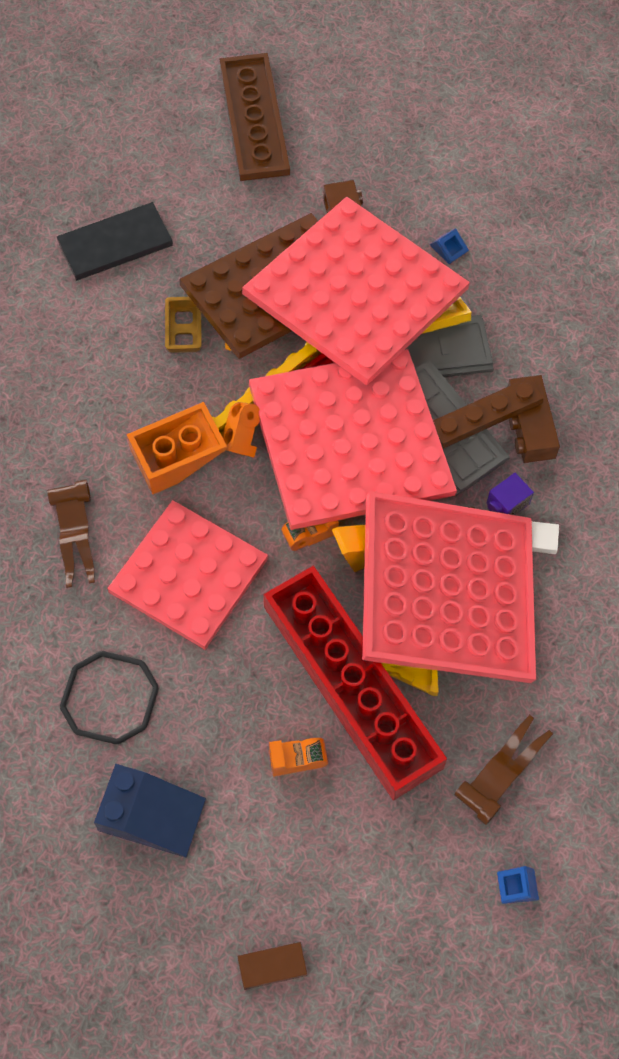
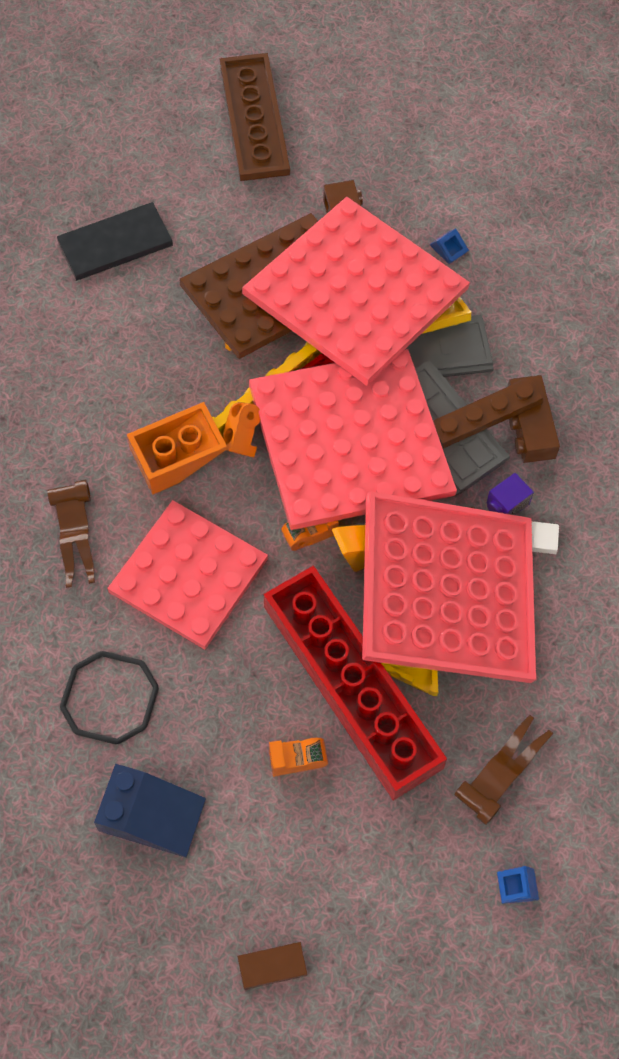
(182, 304): pearl gold piece -> none

